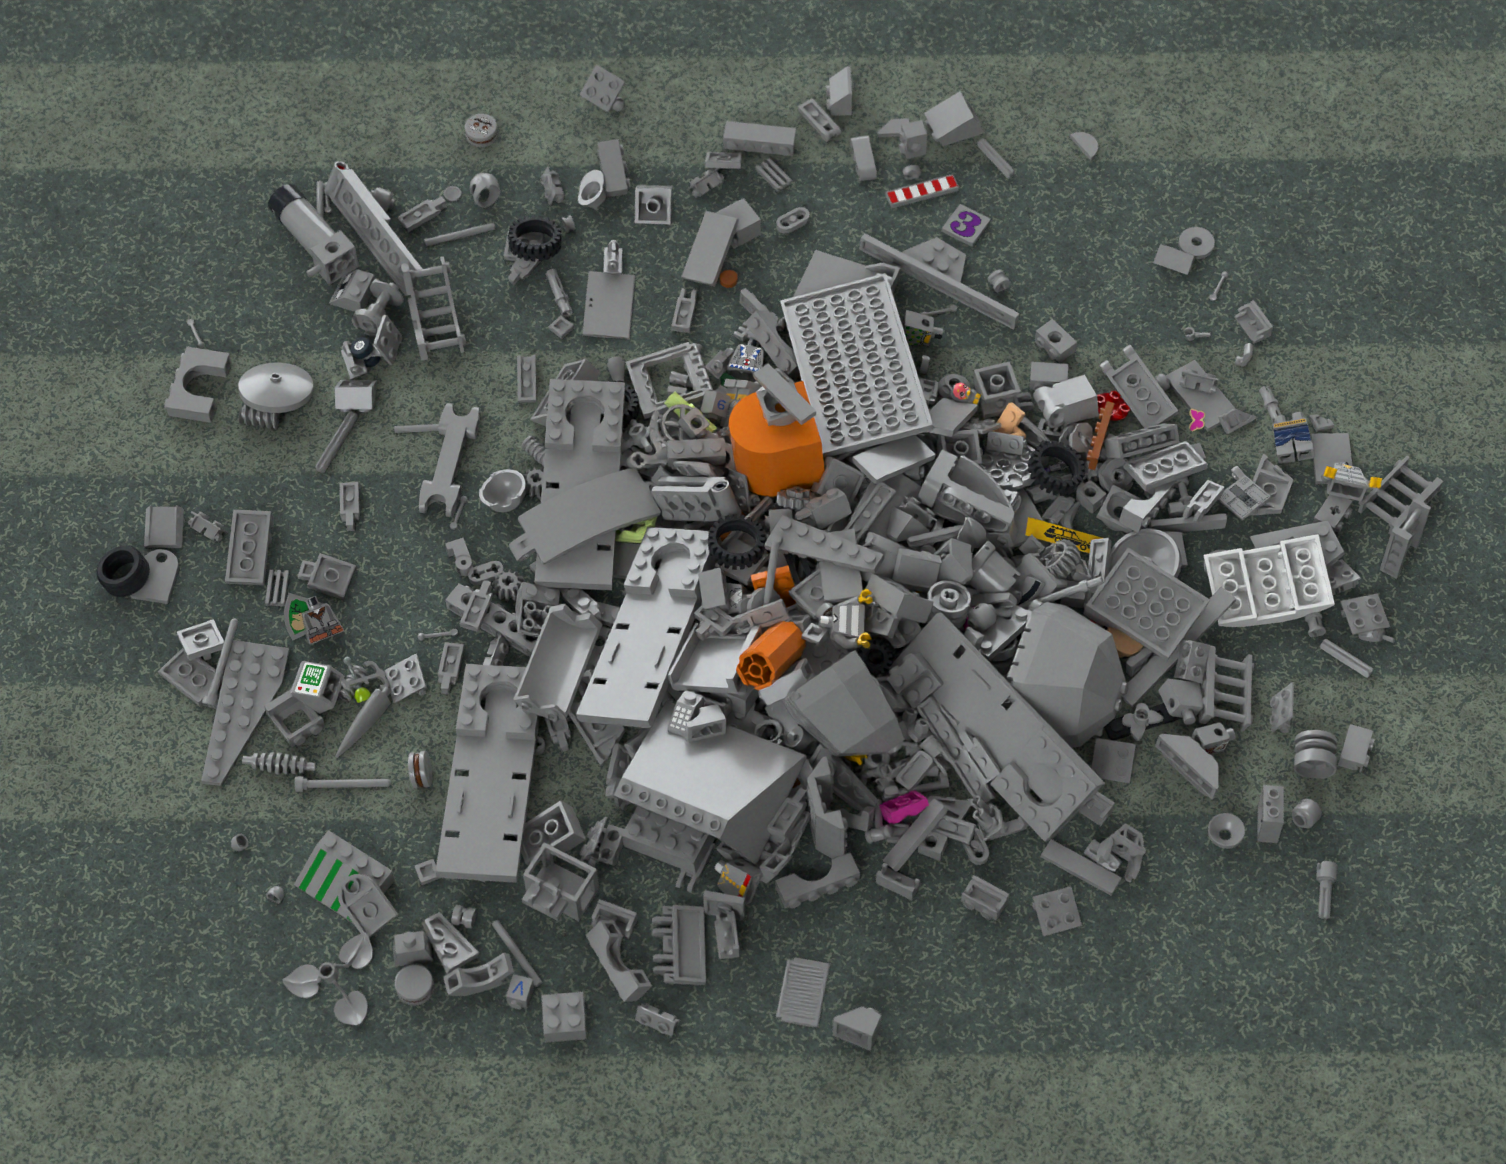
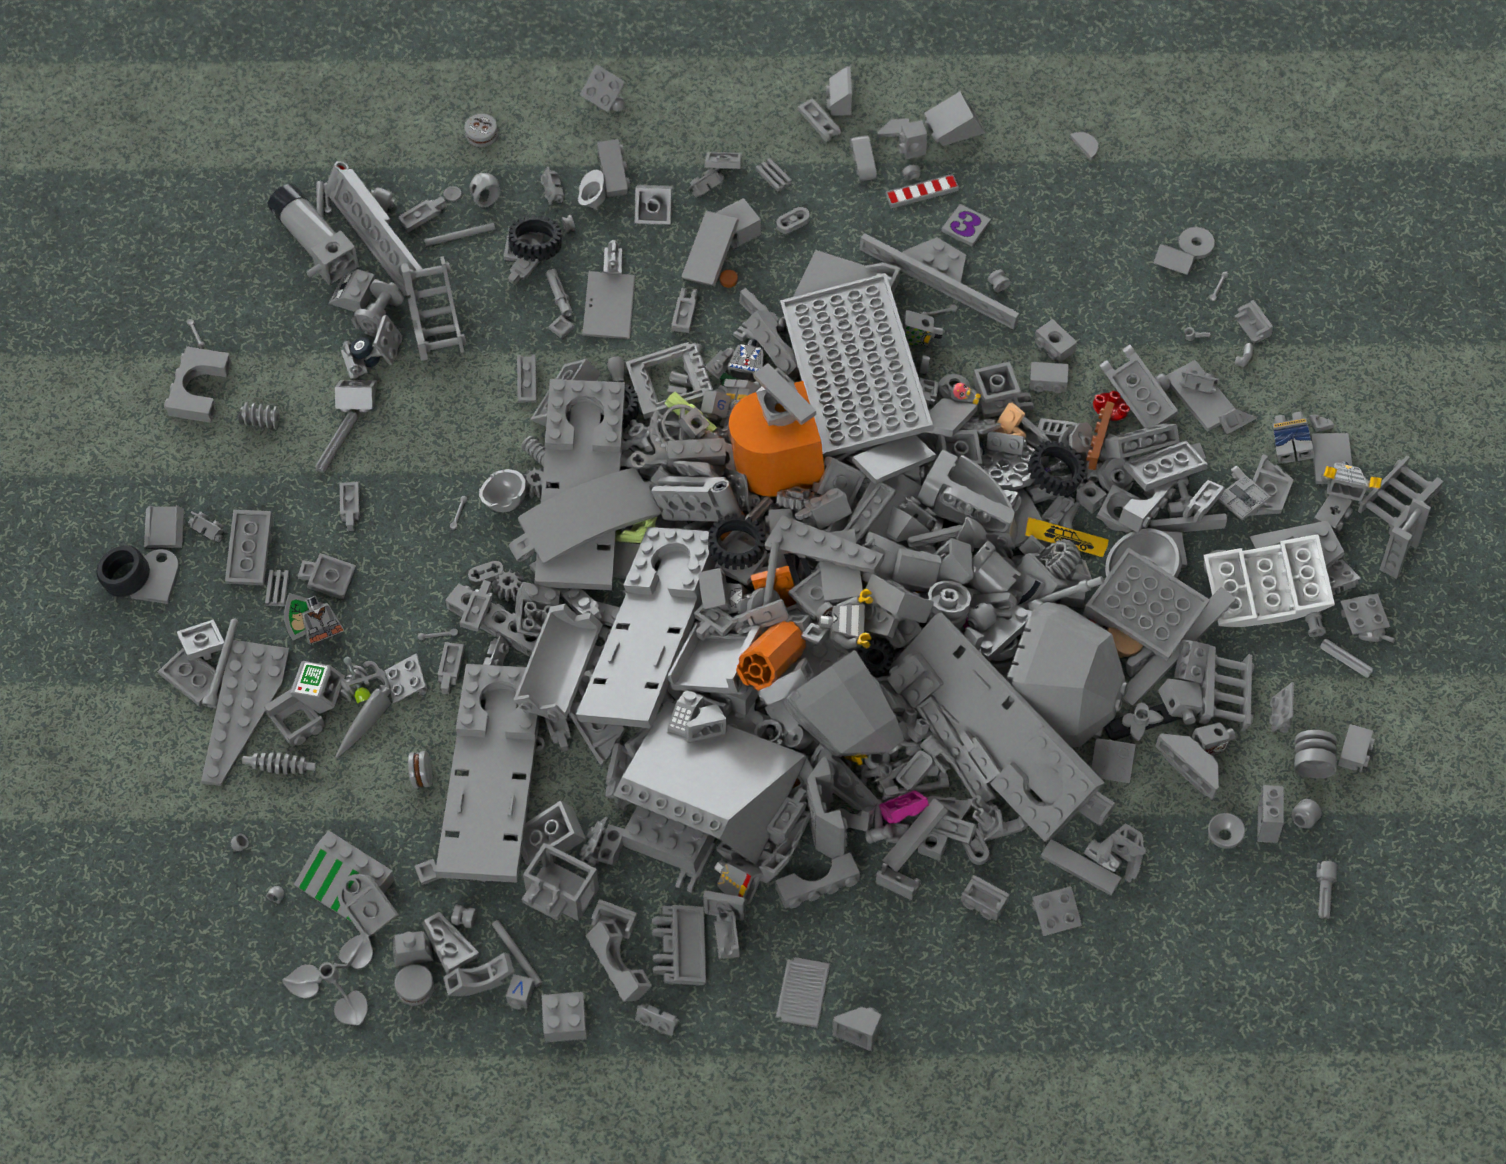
(275, 387): light grey dish -> none
(303, 783): light grey piece -> none
(416, 428): light grey bar -> none
(456, 432): light grey piece -> none
(463, 560): light grey leg -> none
(759, 138): light grey brick -> none
(996, 158): light grey axle -> none
(1067, 401): light grey piece -> none
(1098, 563): light grey plate -> none
(1197, 417): dark pink sticker -> none
(1270, 402): light grey pin -> none

